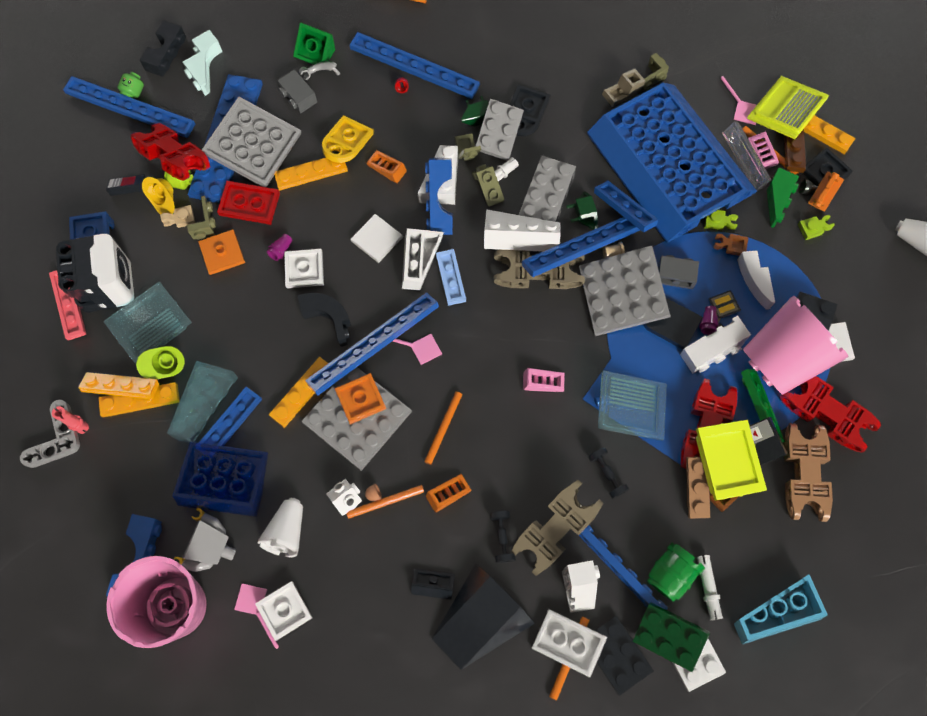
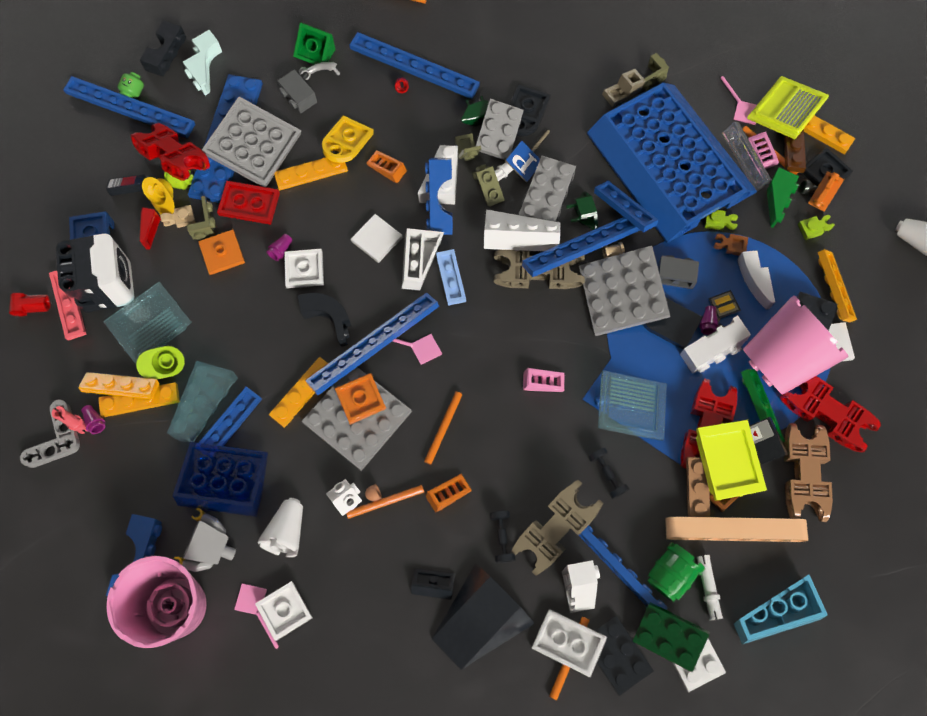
(22, 304): none -> red piece
(93, 421): none -> magenta cone
(149, 224): none -> red slope
(524, 159): none -> blue piece
(736, 529): none -> light nougat beam
(834, 280): none -> light orange plate

